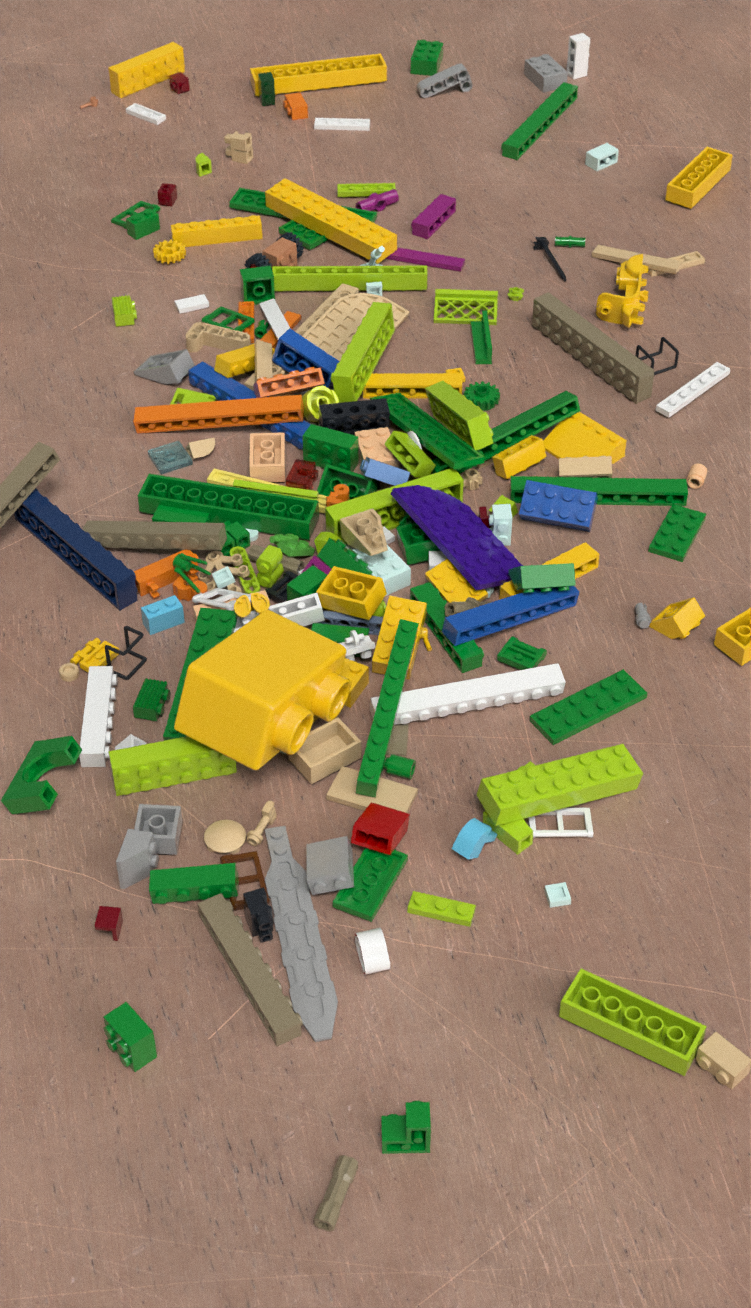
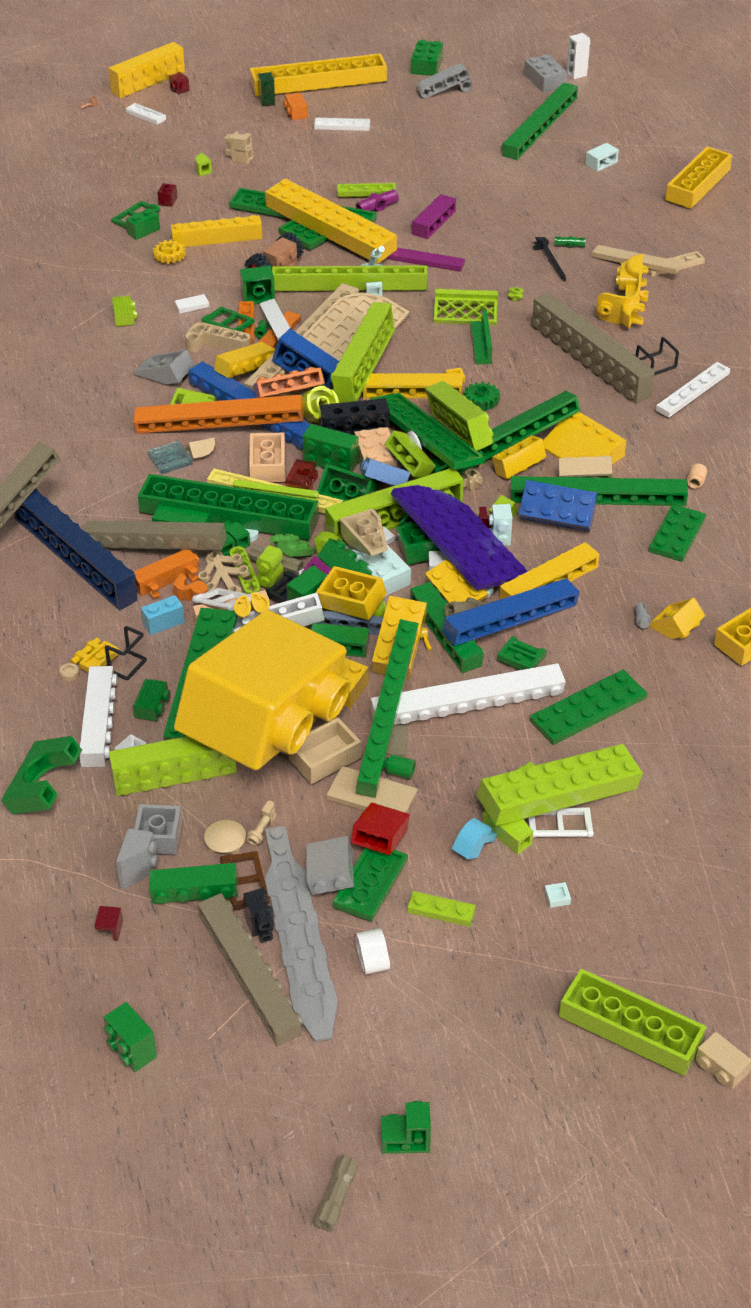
(183, 563): green plant -> none
(223, 577): light aqua tile -> none
(263, 360): tan tile -> none
(340, 494): orange leg -> none
(358, 644): white hips -> none
(543, 577): slope -> none

